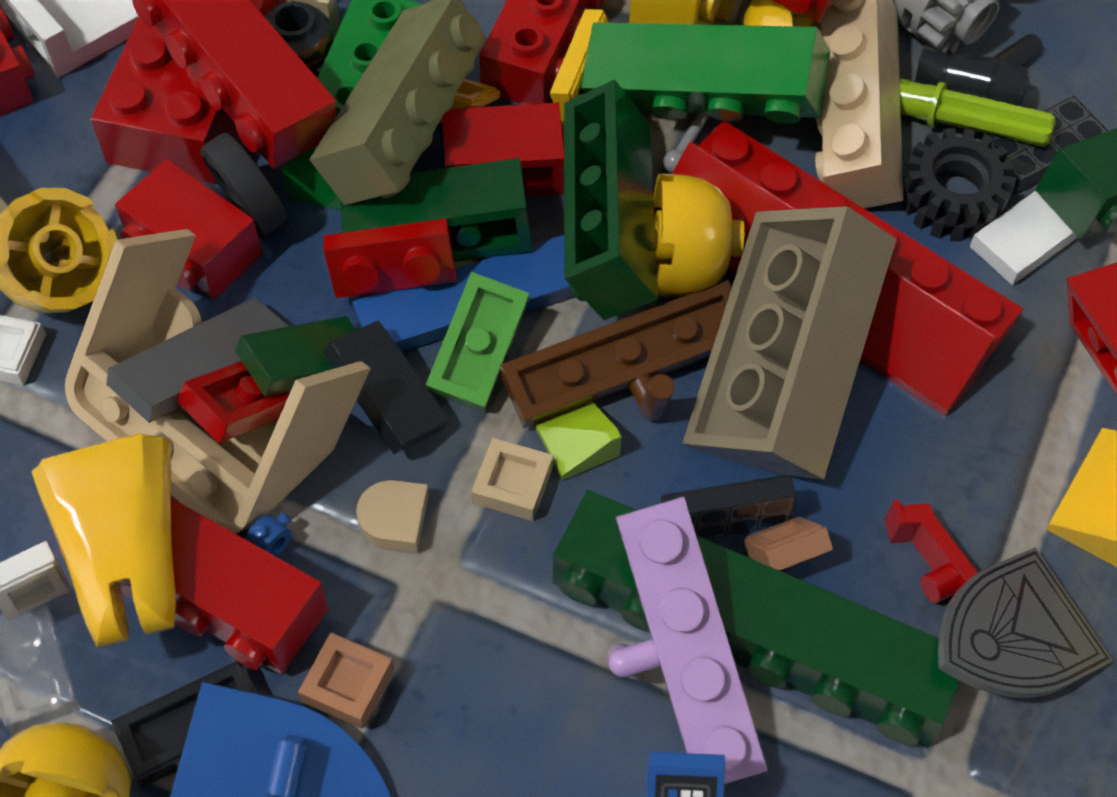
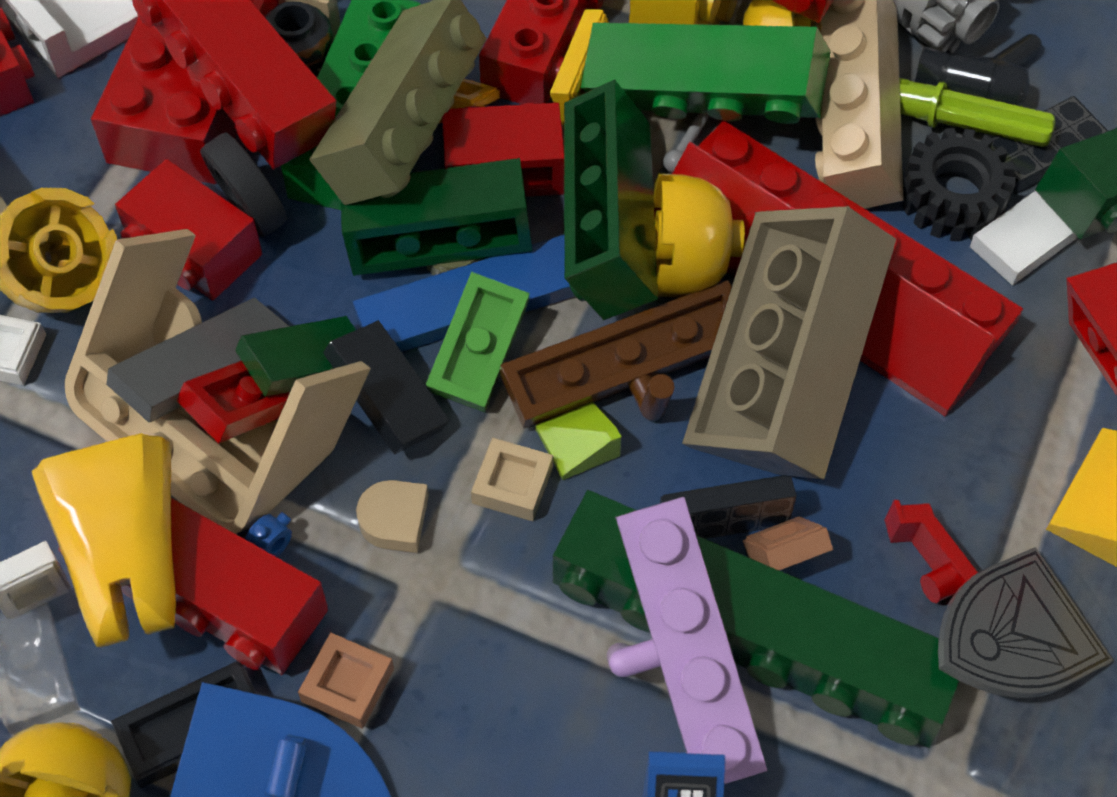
(390, 258): red plate -> none

